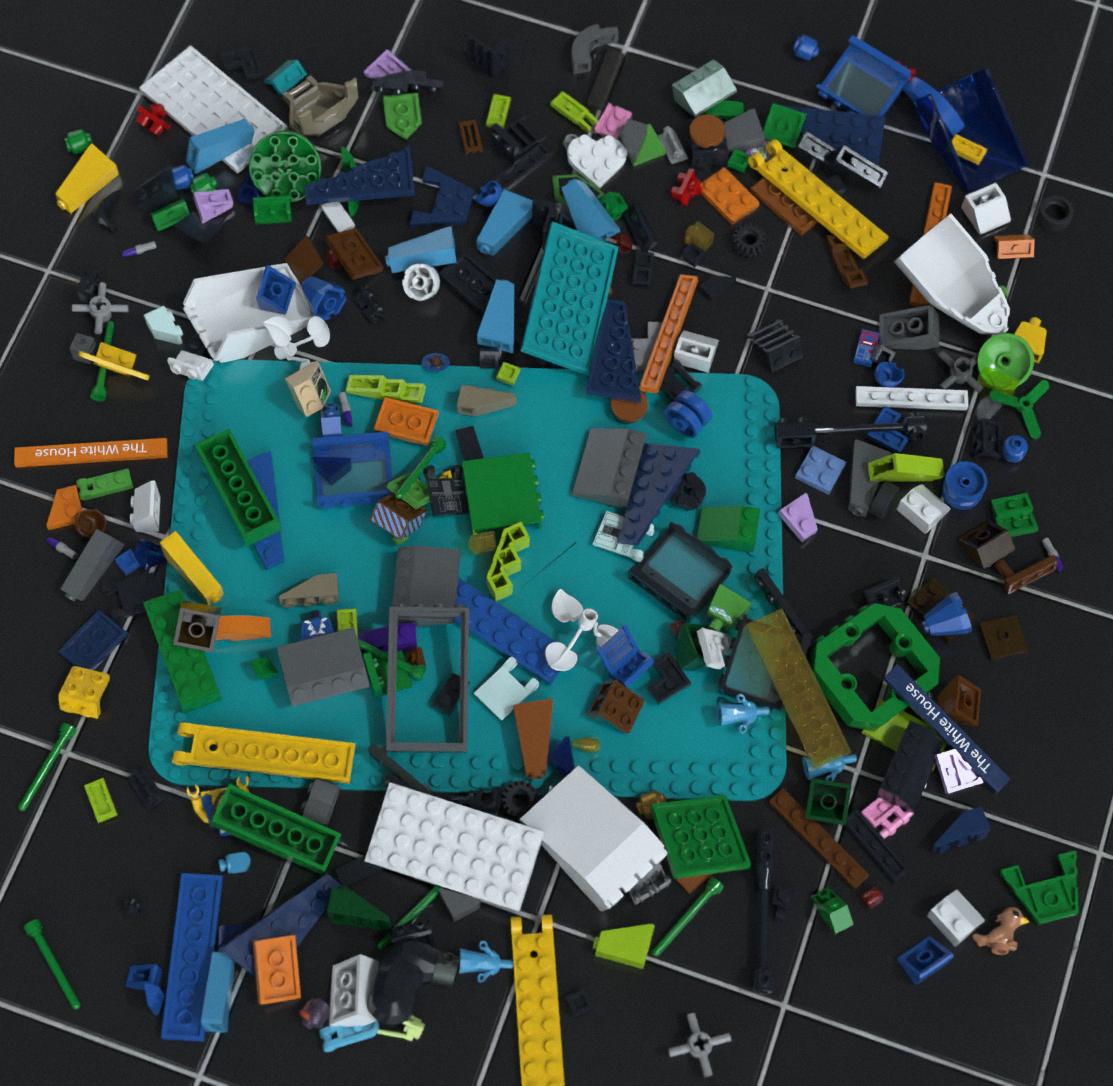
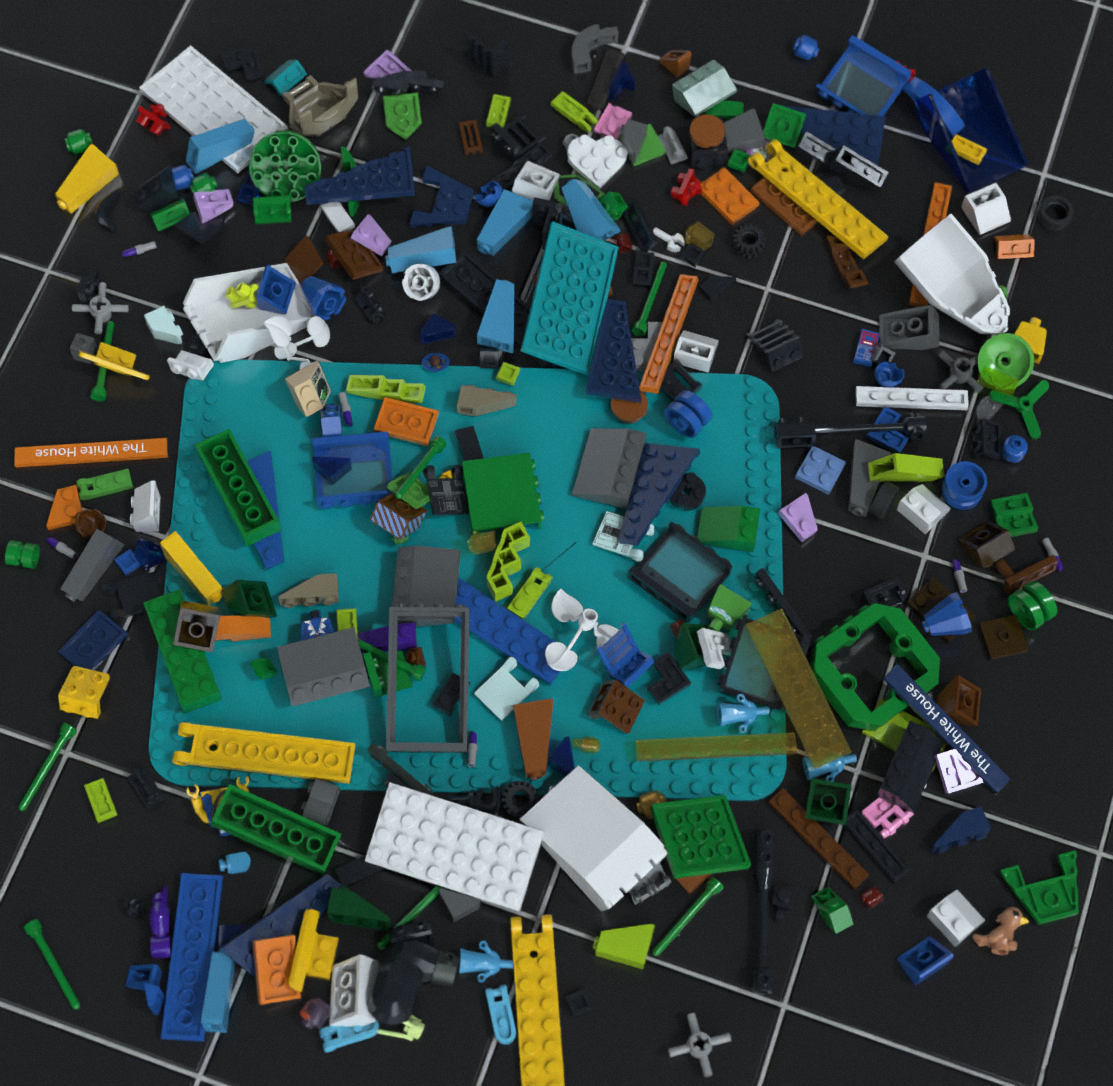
(18, 554): none -> green wheel
(160, 925): none -> dark purple piece
(242, 295): none -> neon yellow hips
(250, 598): none -> dark green slope
(313, 953): none -> yellow plate
(371, 236): none -> lavender wing
(437, 330): none -> clear blue slope
(472, 749): none -> light grey piece
(501, 1015): none -> medium azure plate
(529, 593): none -> lime plate
(535, 182): none -> white slope
(622, 80): none -> clear blue slope
(640, 327): none -> green piece
(670, 240): none -> white bar
(676, 61): none -> dark orange slope
(716, 747): none -> clear yellow plate
(959, 575): none -> light grey piece
(1032, 605): none -> green wheel

